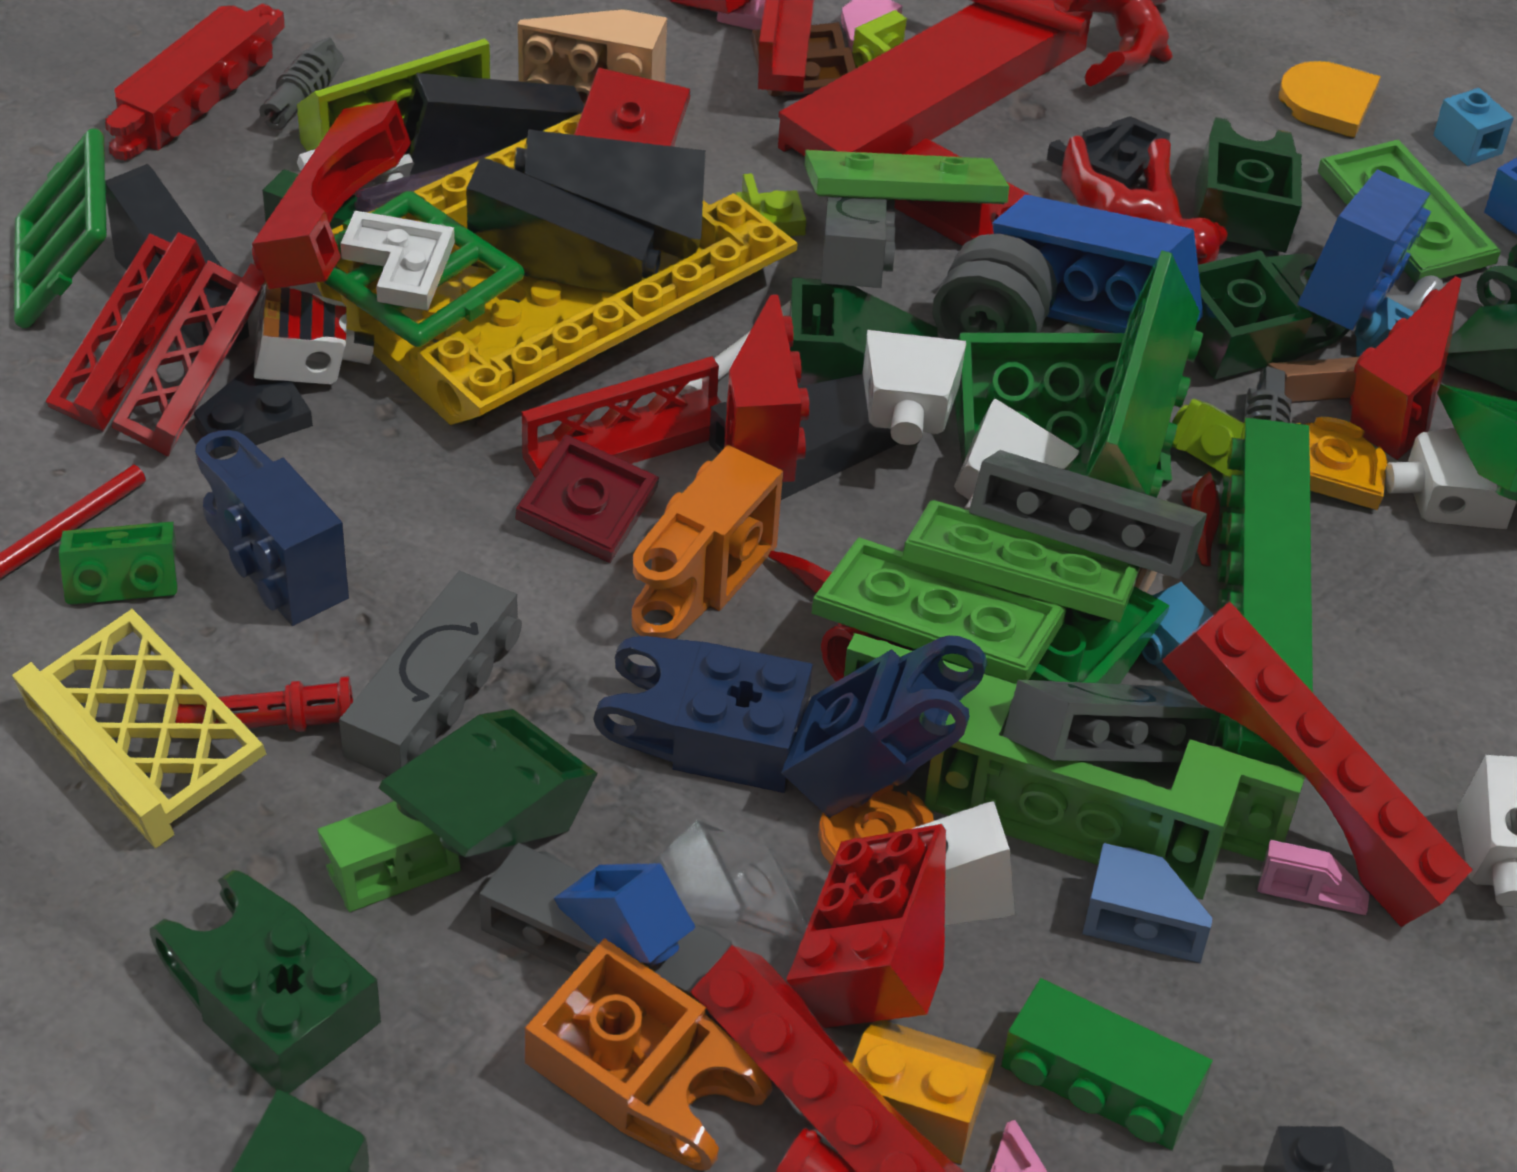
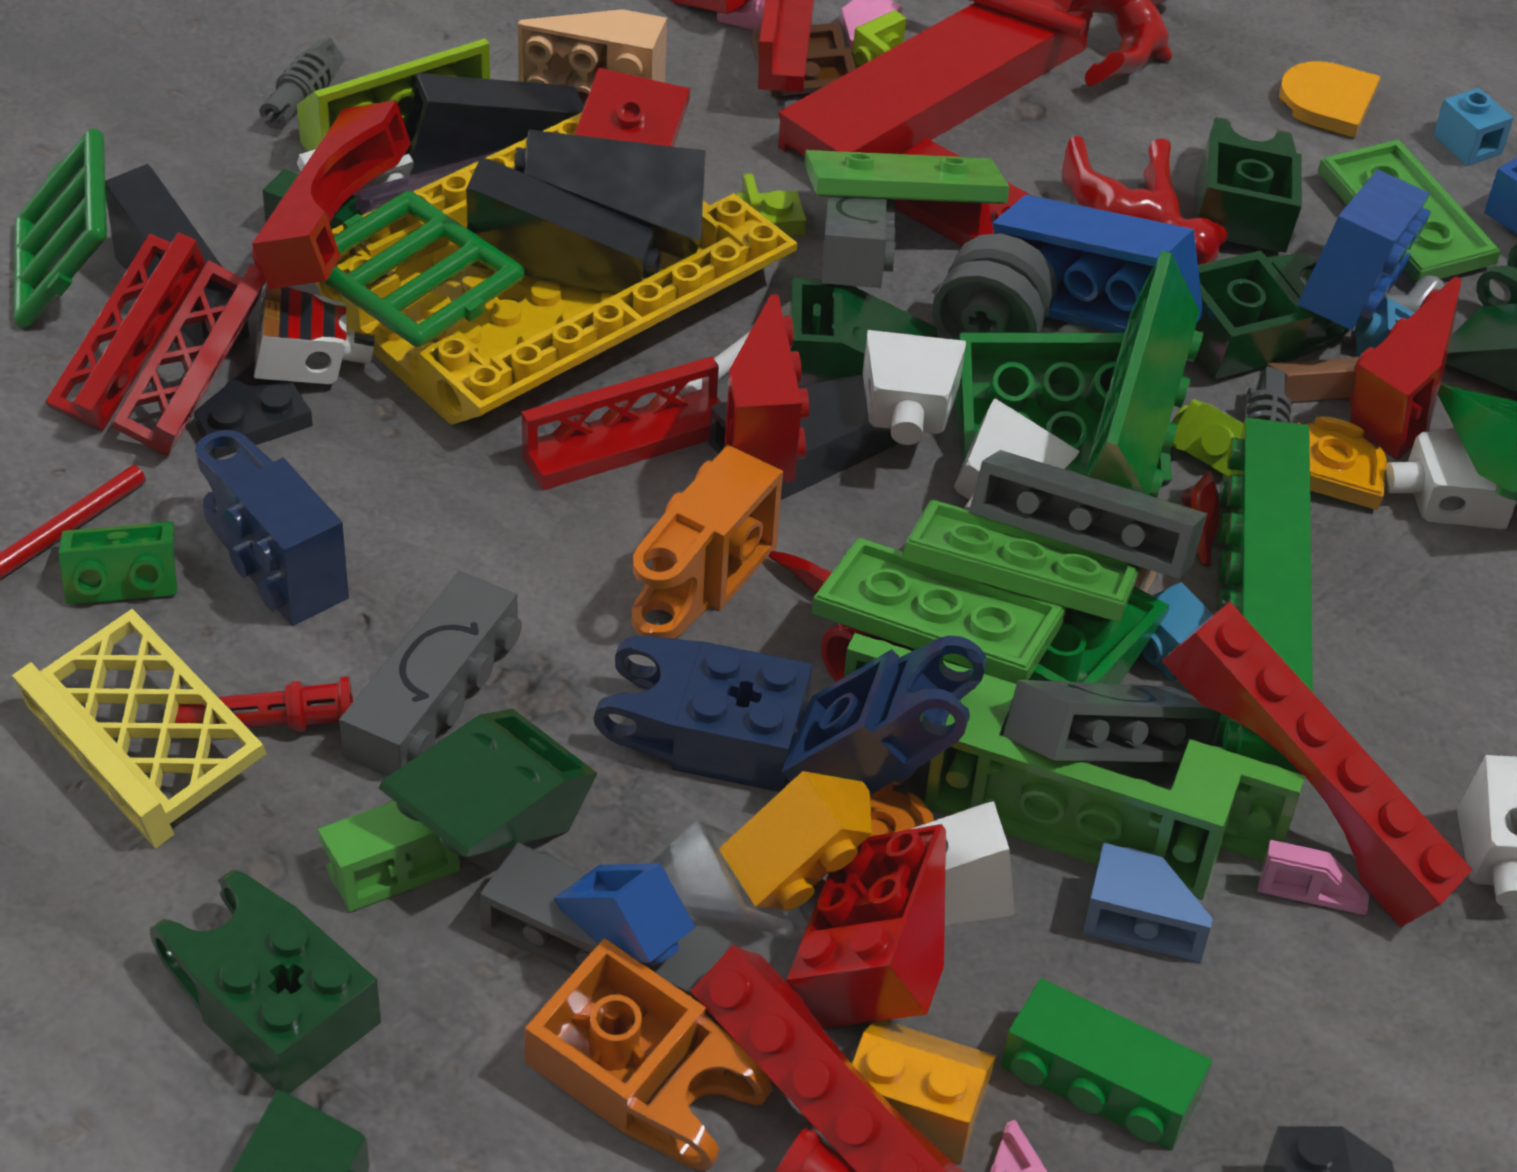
(191, 77): red hinge -> none
(408, 249): white plate -> none
(587, 498): dark red tile -> none
(799, 839): none -> light orange slope
(1116, 149): black wing -> none

